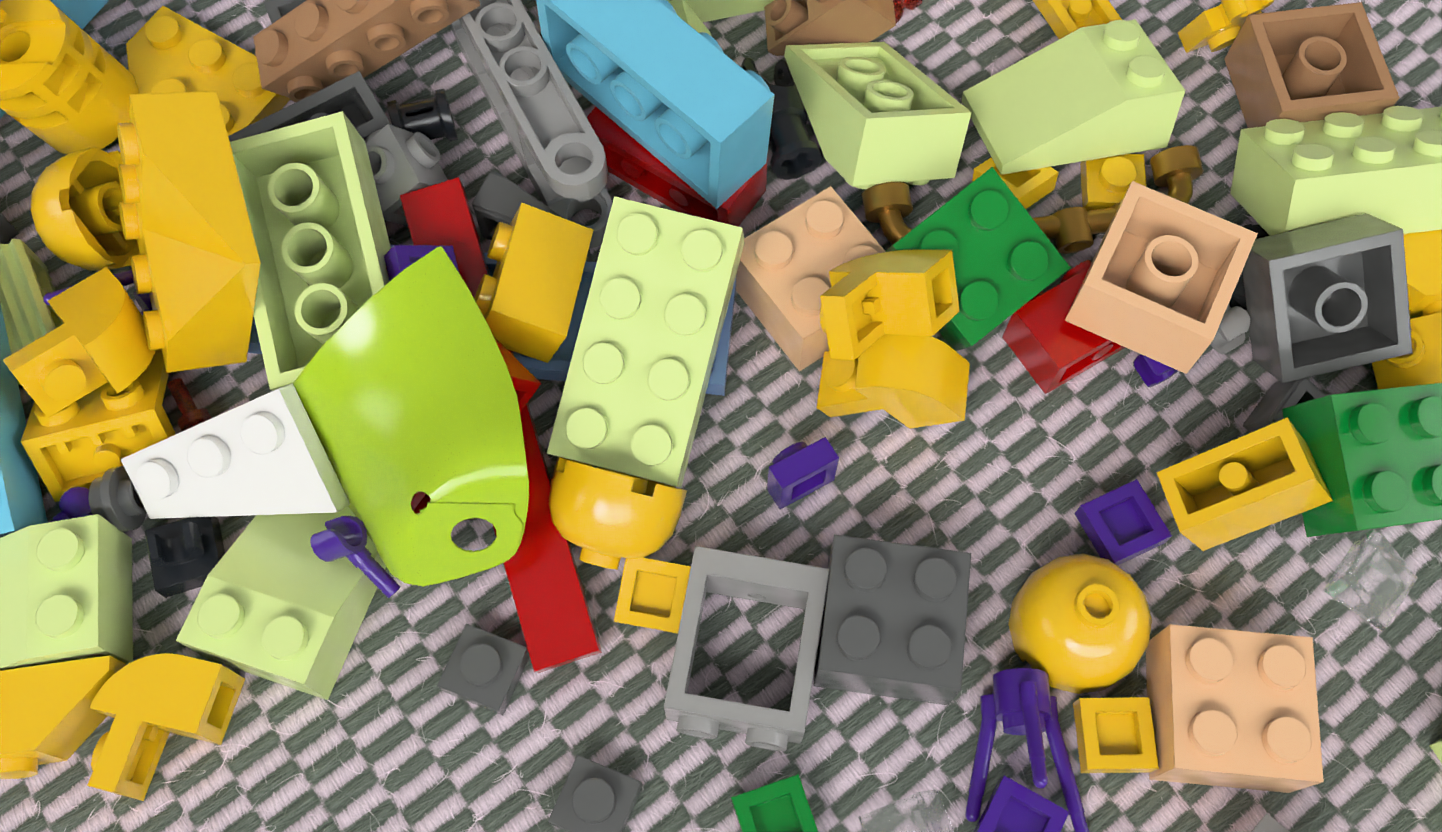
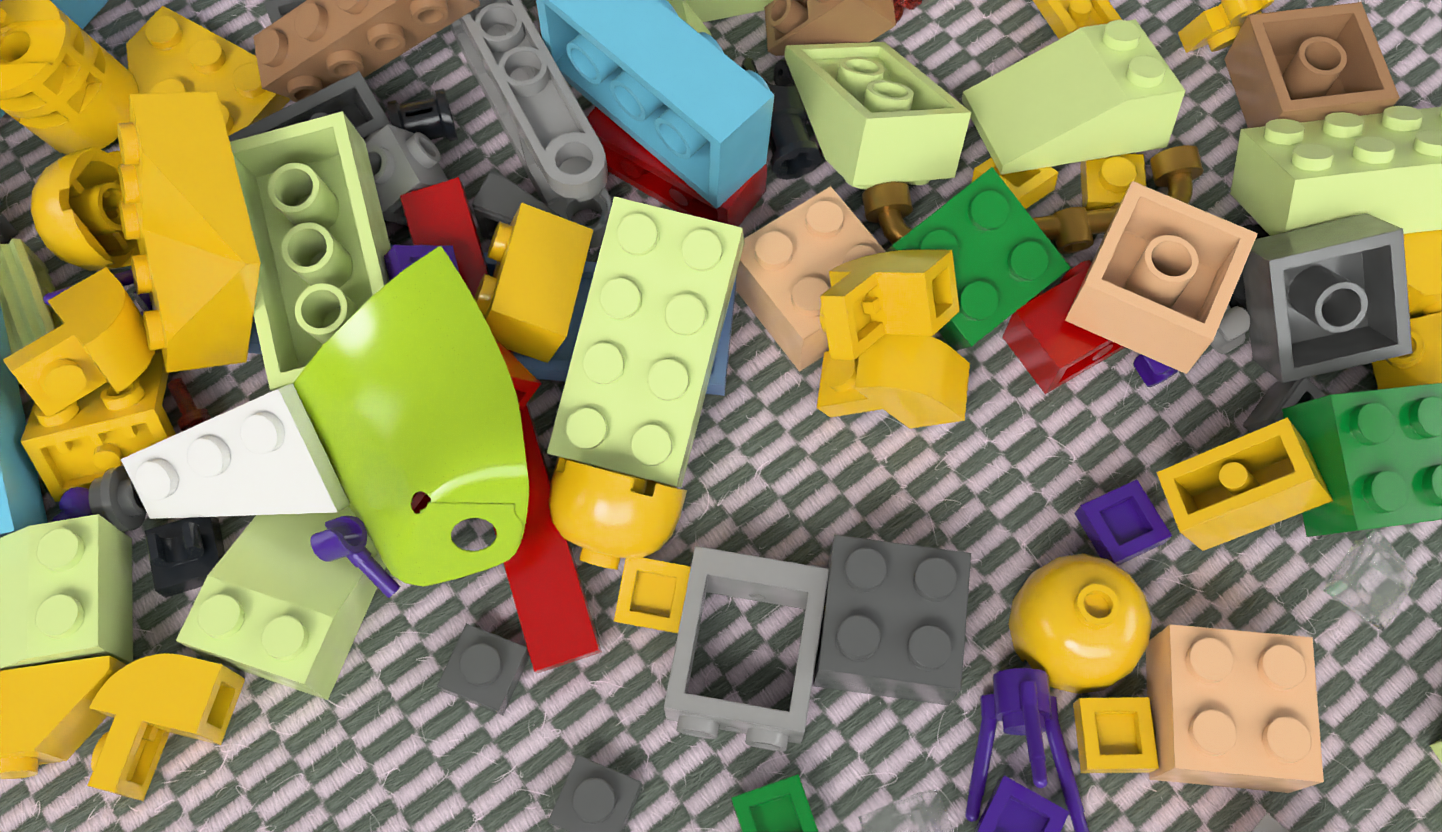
(801, 471): dark purple plate -> none

